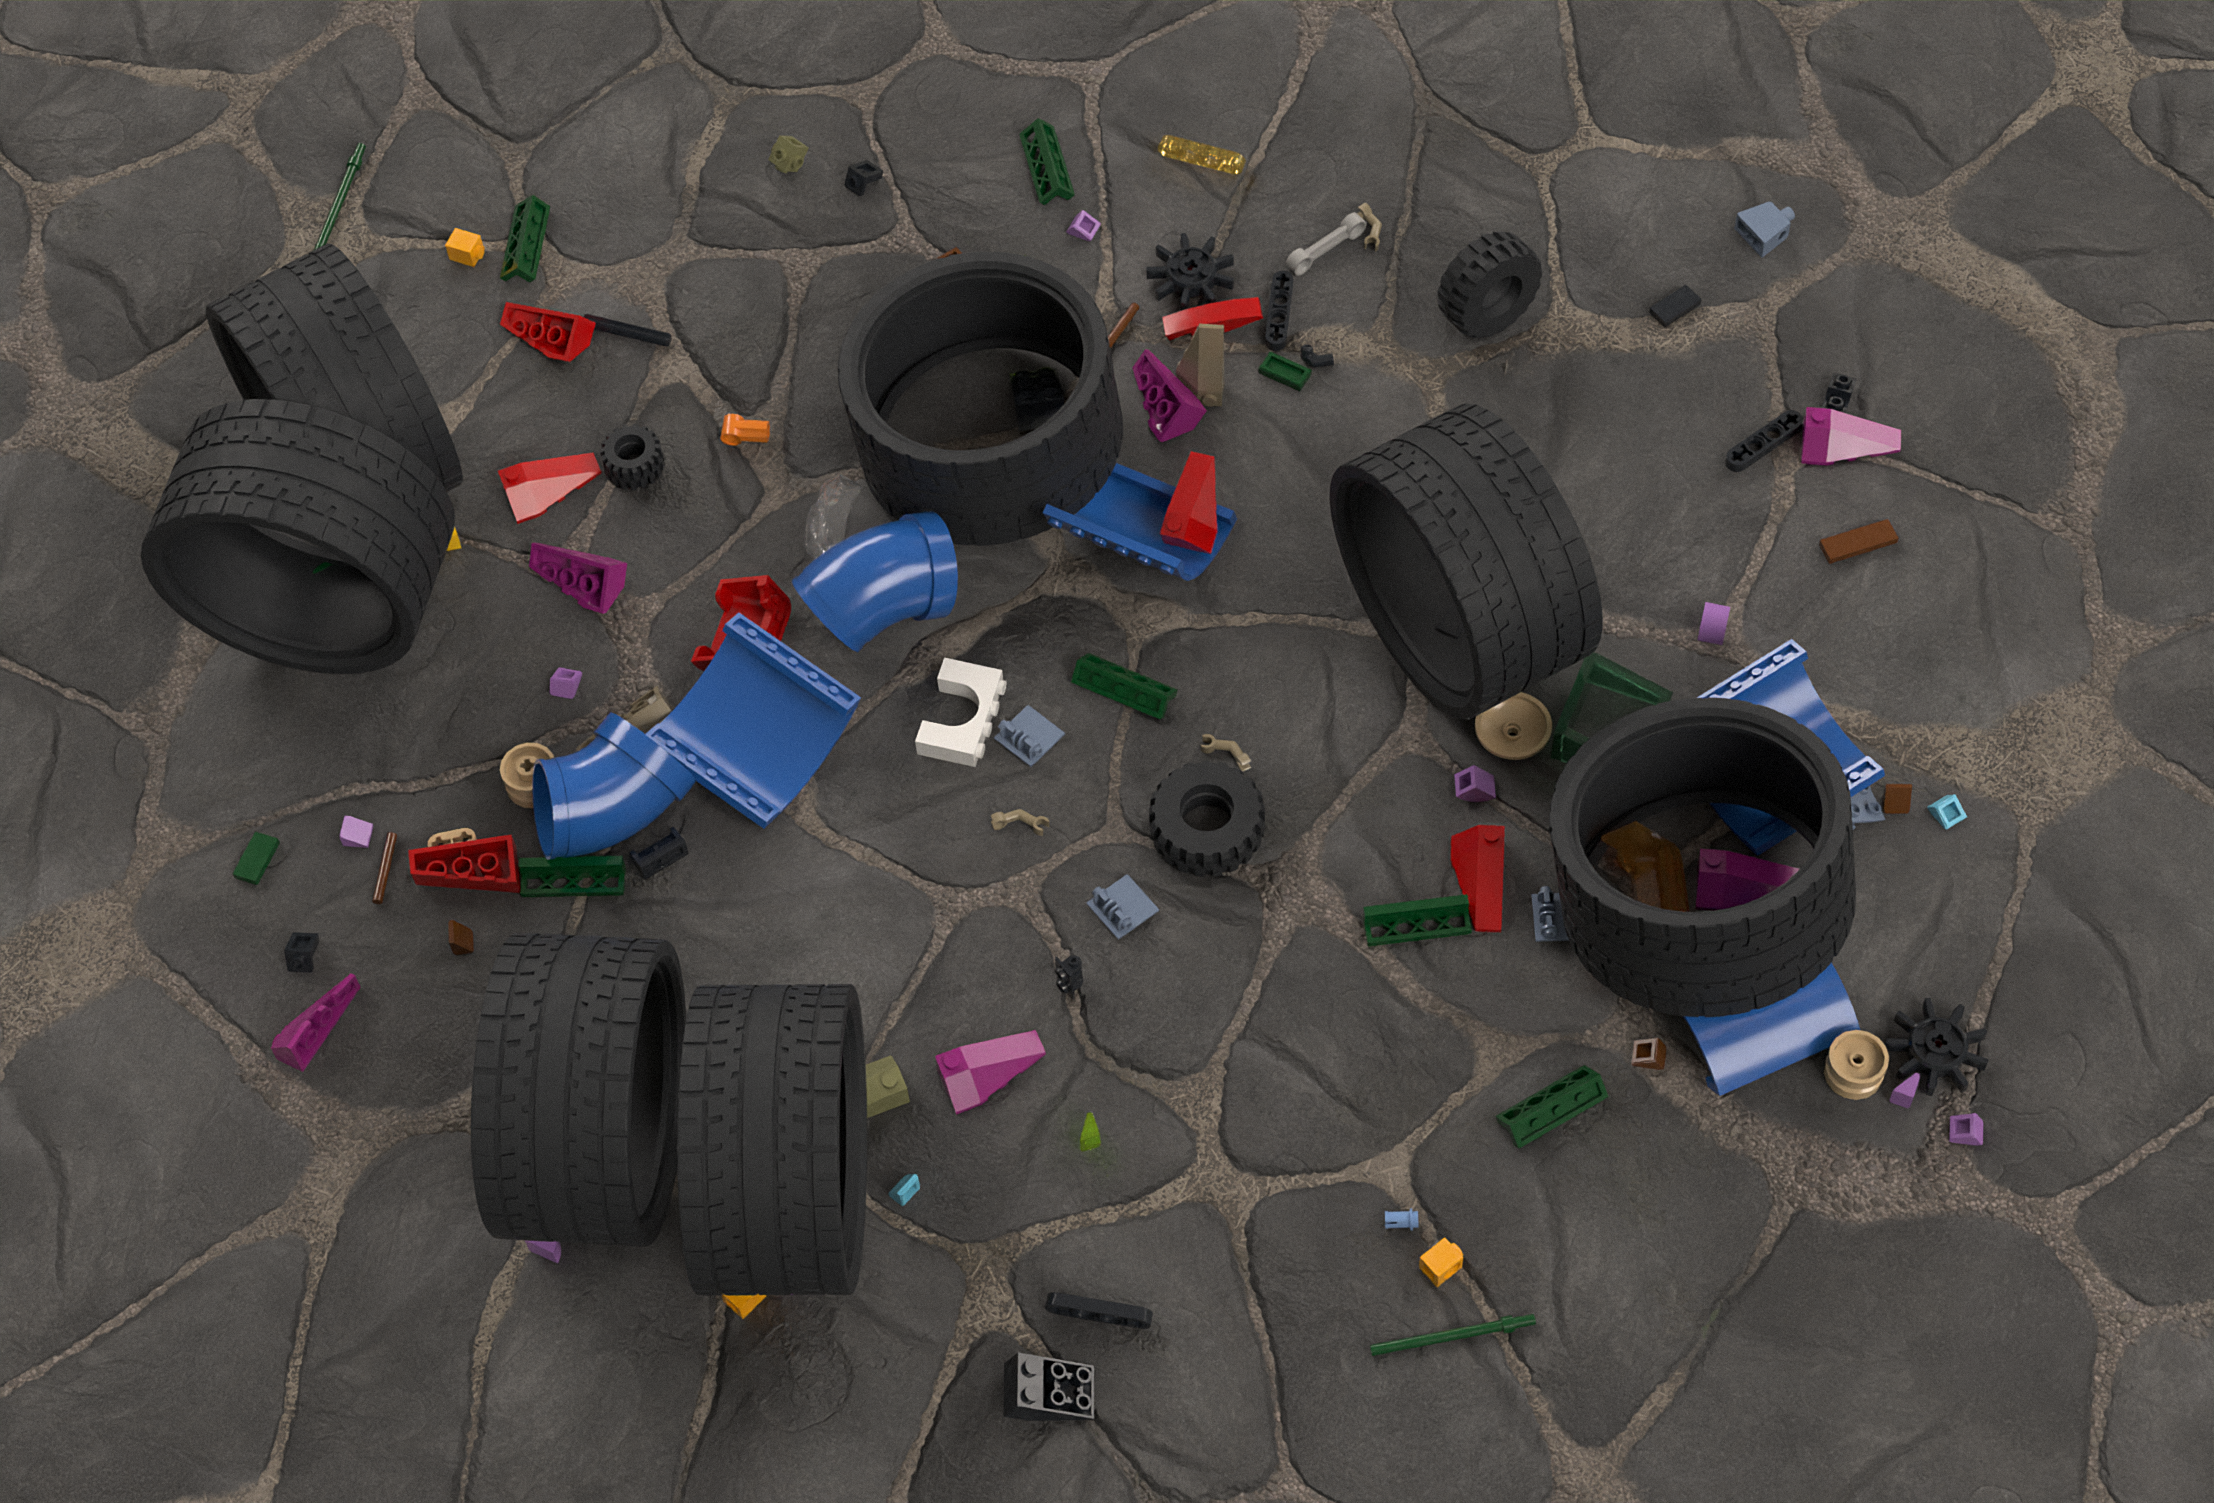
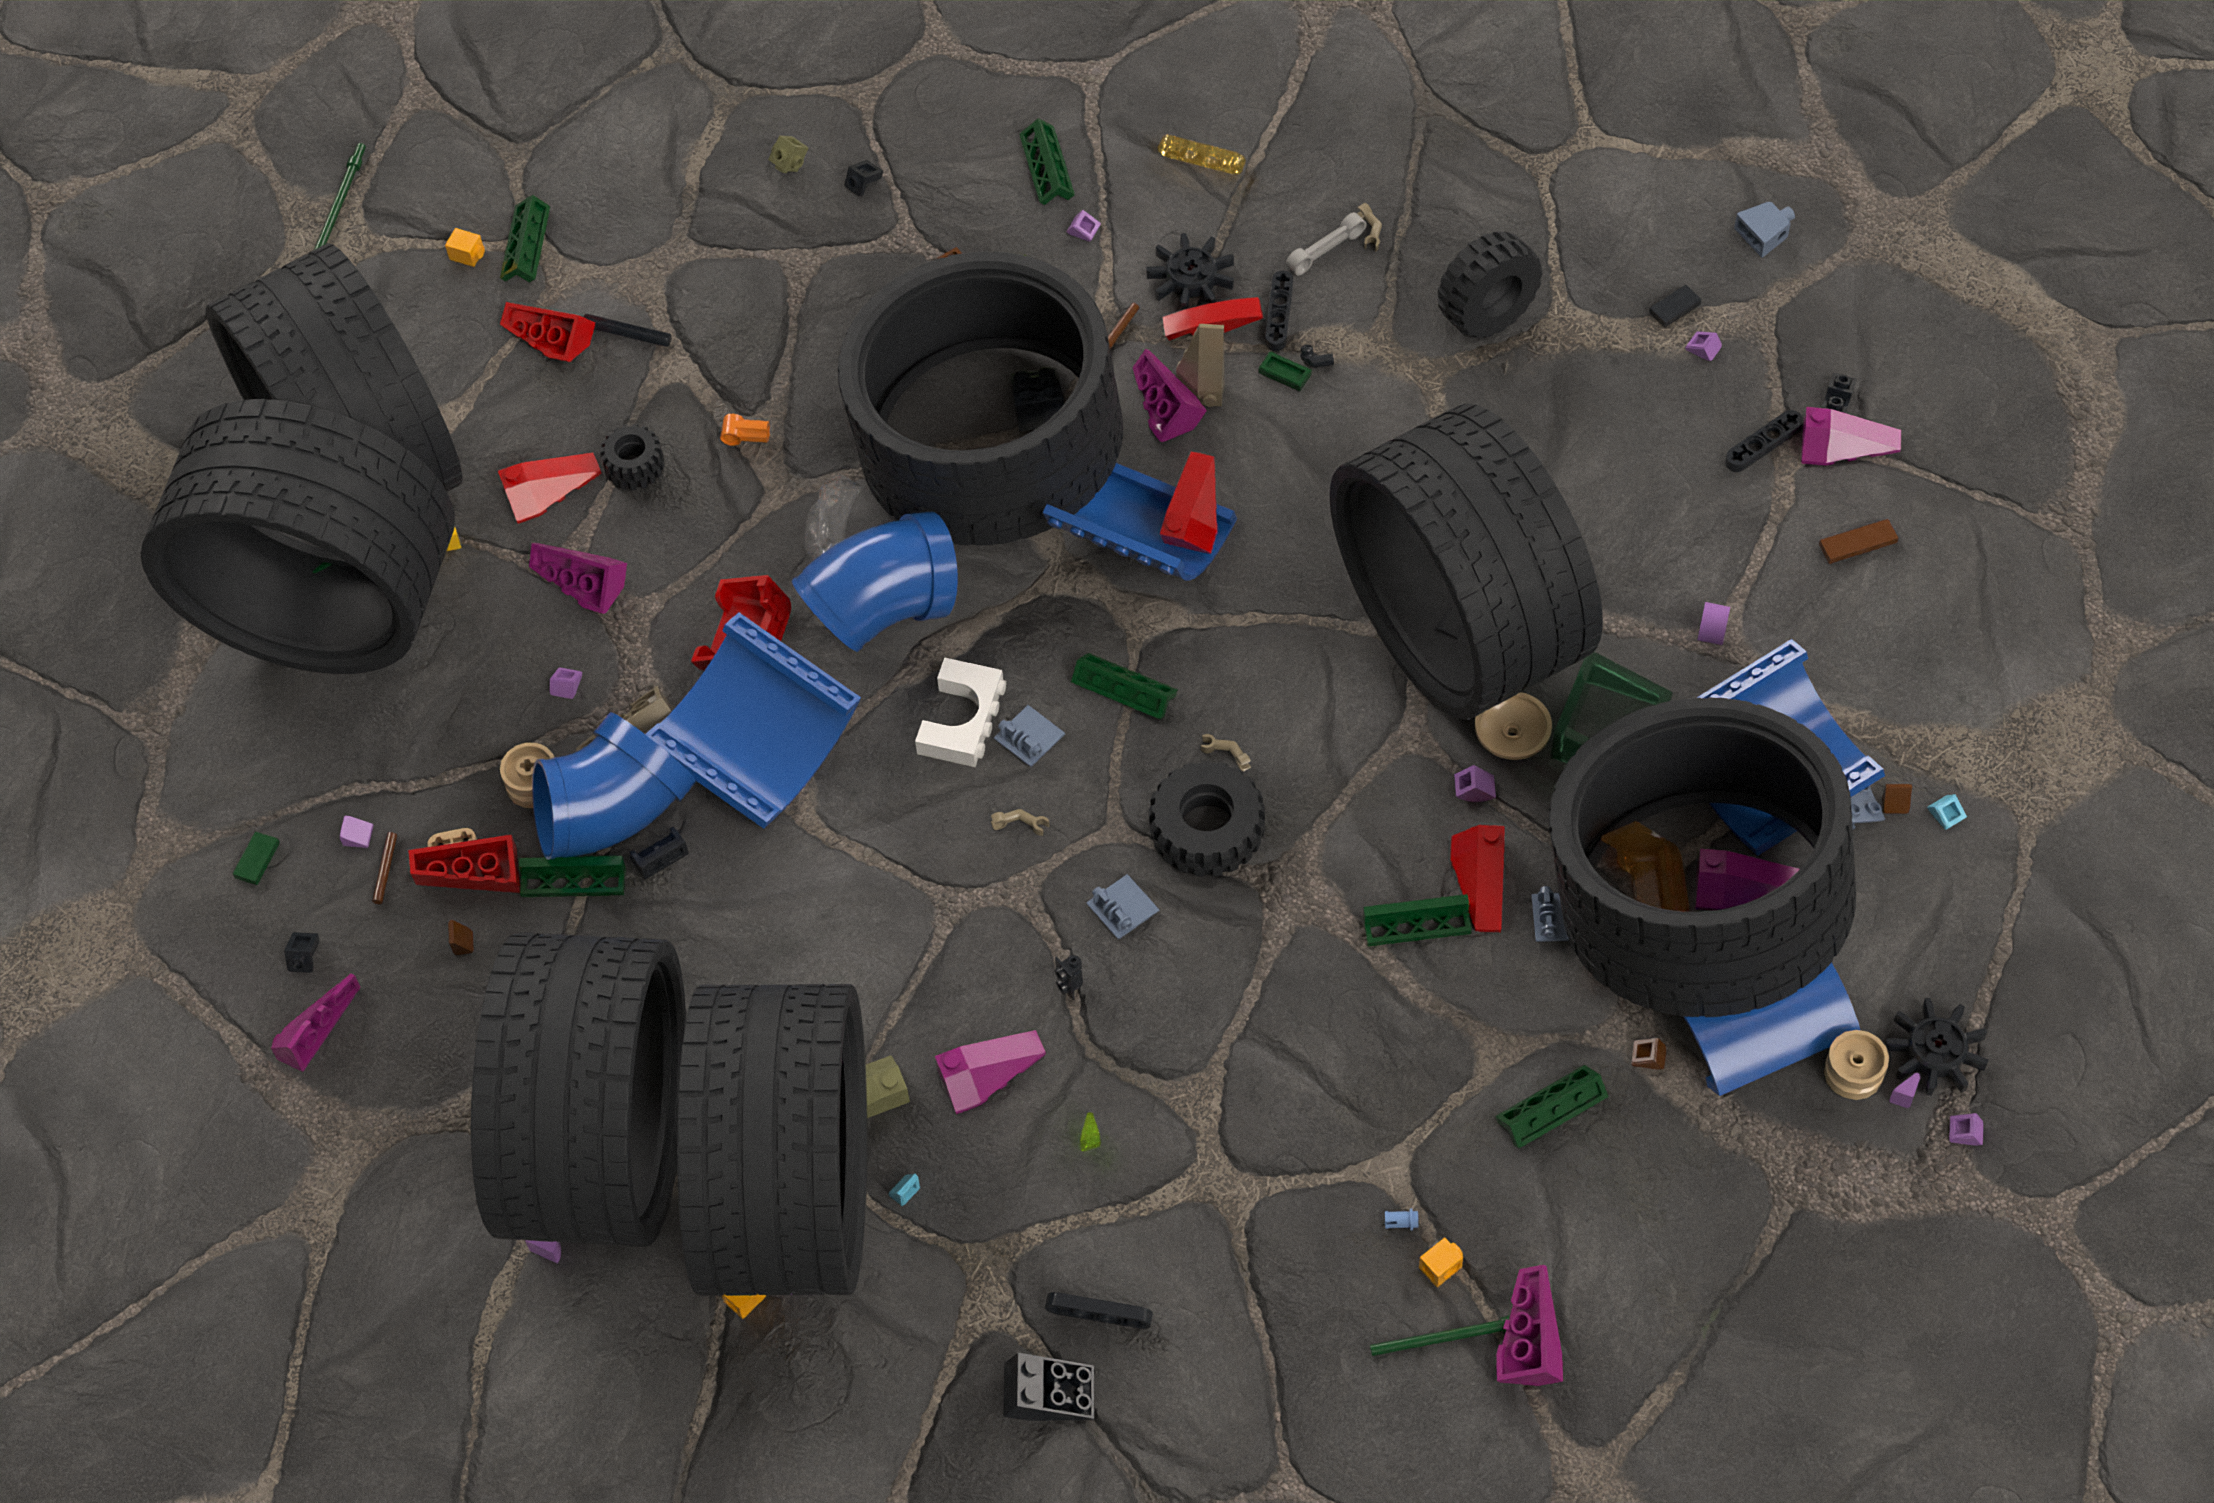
(1531, 1341): none -> magenta wedge
(1704, 345): none -> medium lavender slope

